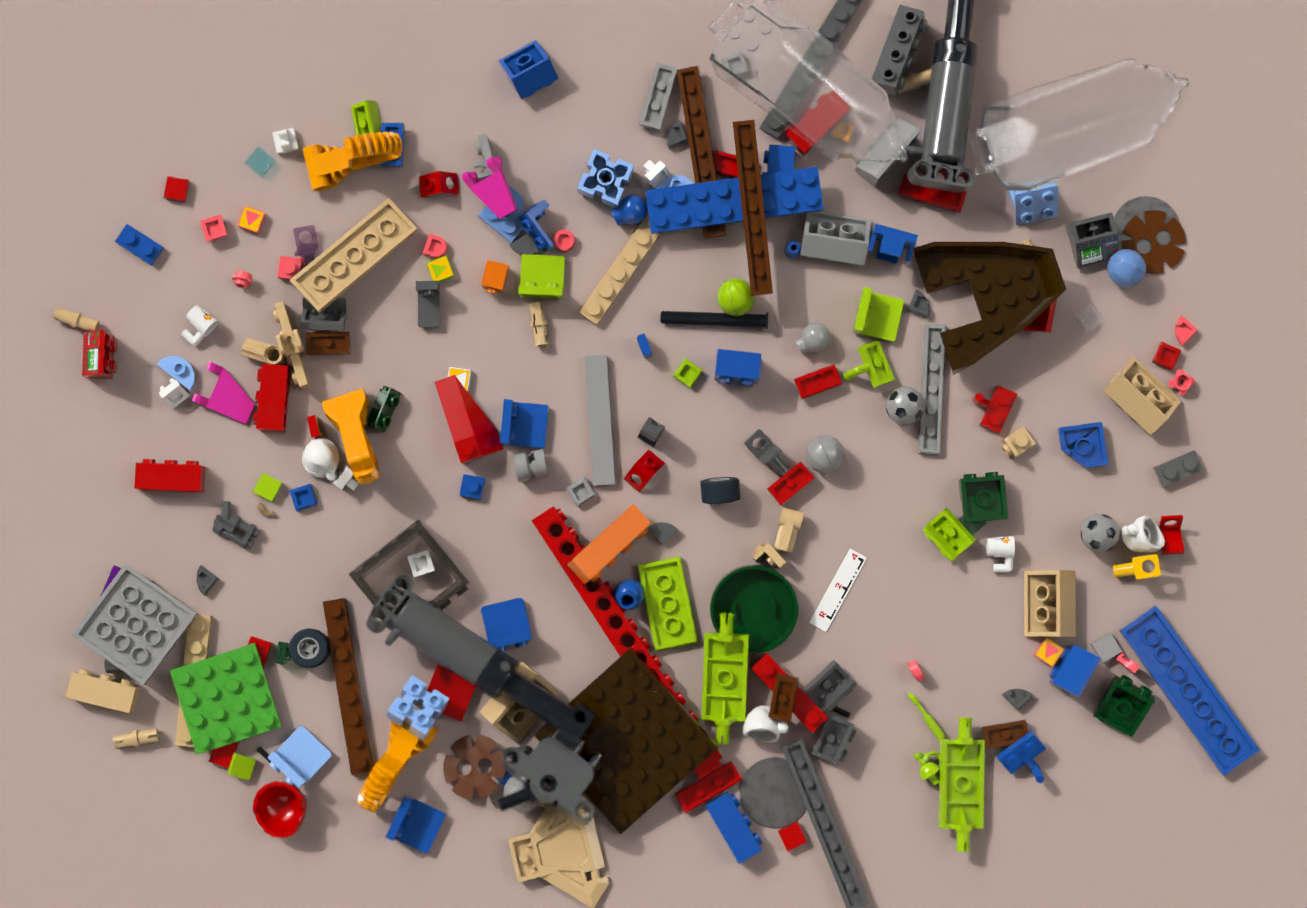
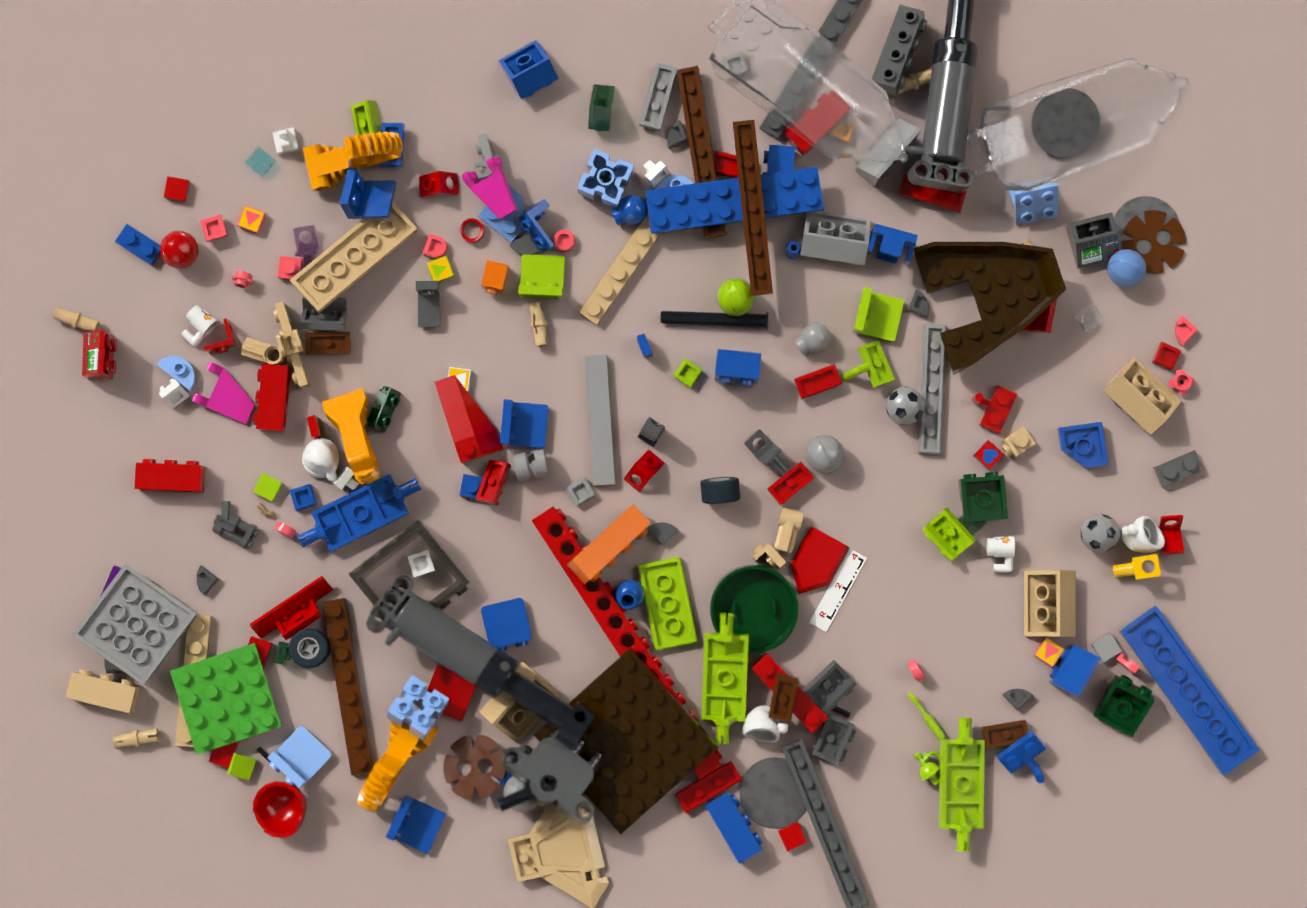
(179, 249): none -> red piece
(222, 347): none -> red bracket
(285, 530): none -> coral tile
(295, 612): none -> red bracket
(359, 513): none -> blue plate
(366, 198): none -> blue bracket
(468, 221): none -> red piece
(493, 482): none -> red plate
(601, 107): none -> clear green slope
(817, 560): none -> red tile
(988, 454): none -> red tile
(1065, 123): none -> flat silver sticker

